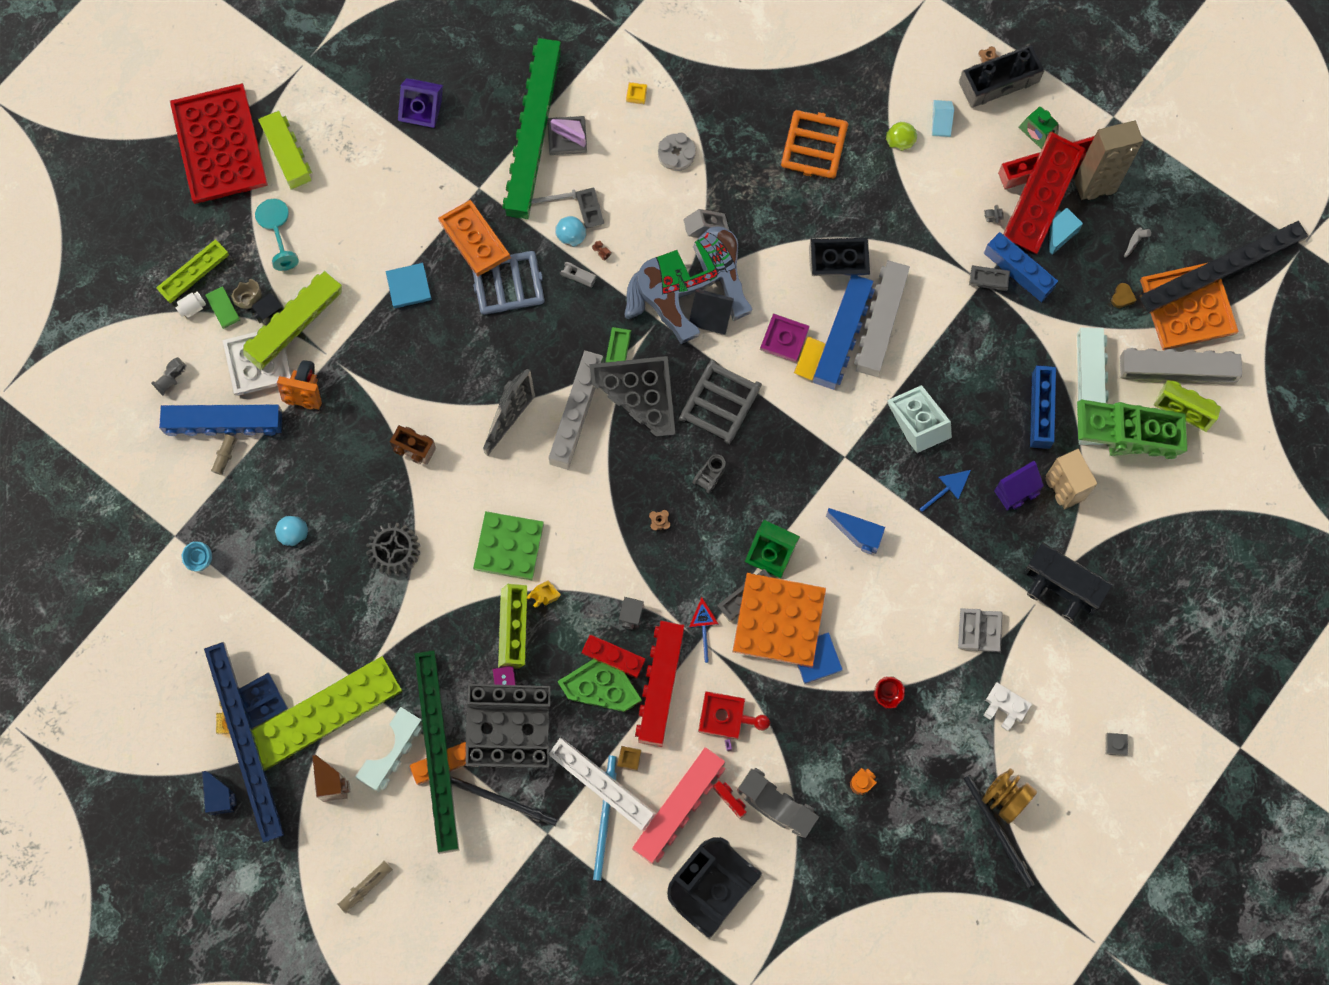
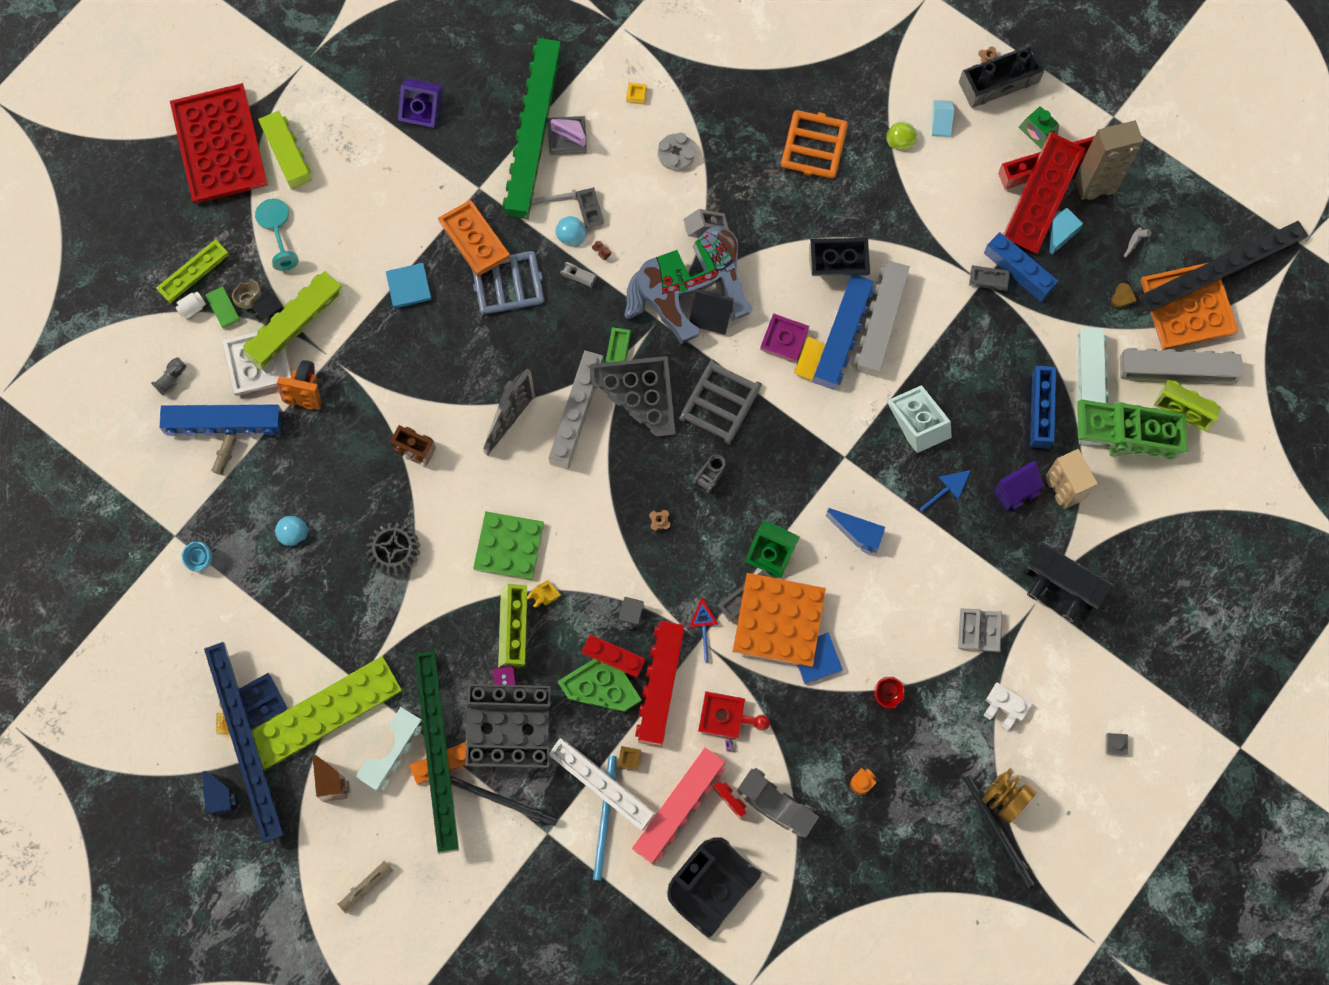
(996, 214): dark grey plate -> none

